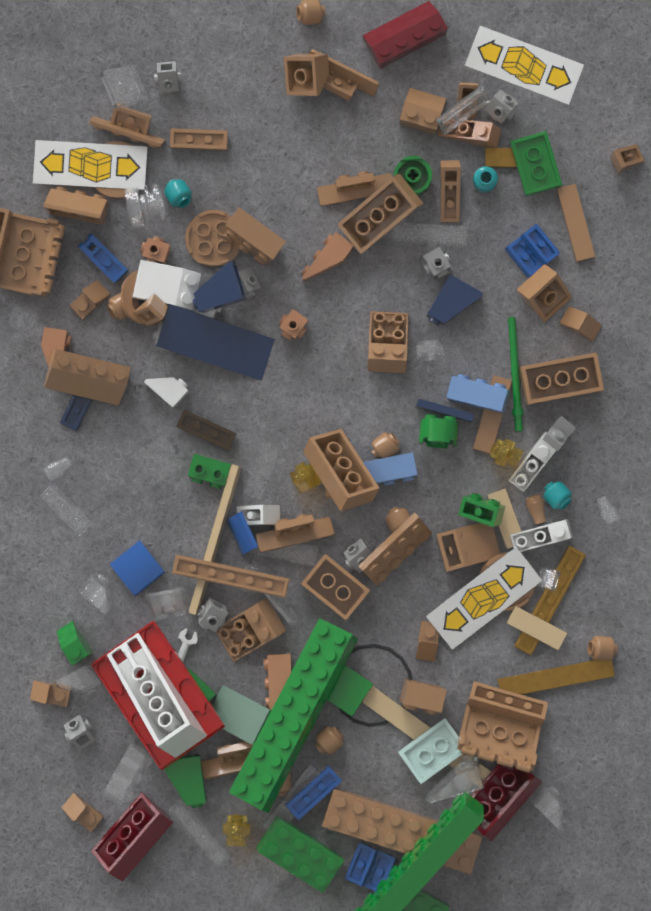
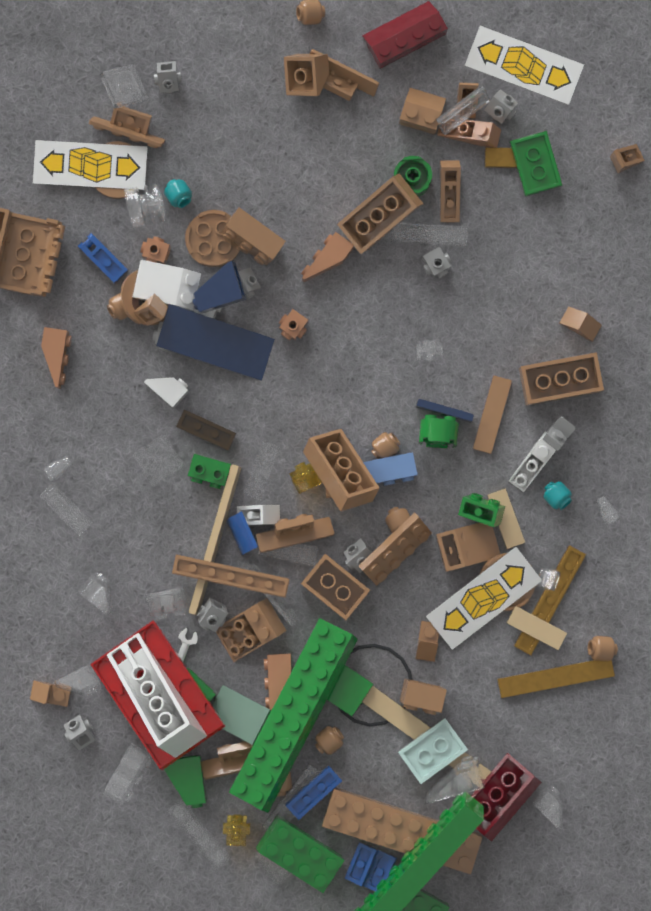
(73, 643): green slope -> none
(75, 412): dark blue tile -> none
(77, 205): medium nougat slope -> none
(82, 812): medium nougat slope -> none
(86, 377): medium nougat slope -> none
(90, 299): medium nougat slope -> none
(131, 837): dark red slope -> none
(137, 568): blue slope -> none
(198, 139): medium nougat plate -> none
(351, 188): medium nougat bracket -> none
(388, 342): medium nougat slope -> none
(452, 300): dark blue slope -> none
(478, 393): medium blue brick -> none
(479, 181): teal head -> none
(501, 726): medium nougat slope -> none
(506, 453): clear yellow brick -> none
(517, 411): green bar -> none
(532, 250): blue slope -> none
(536, 508): medium nougat cone -> none
(542, 535): white slope -> none
(544, 292): medium nougat slope -> none
(575, 222): medium nougat tile -> none

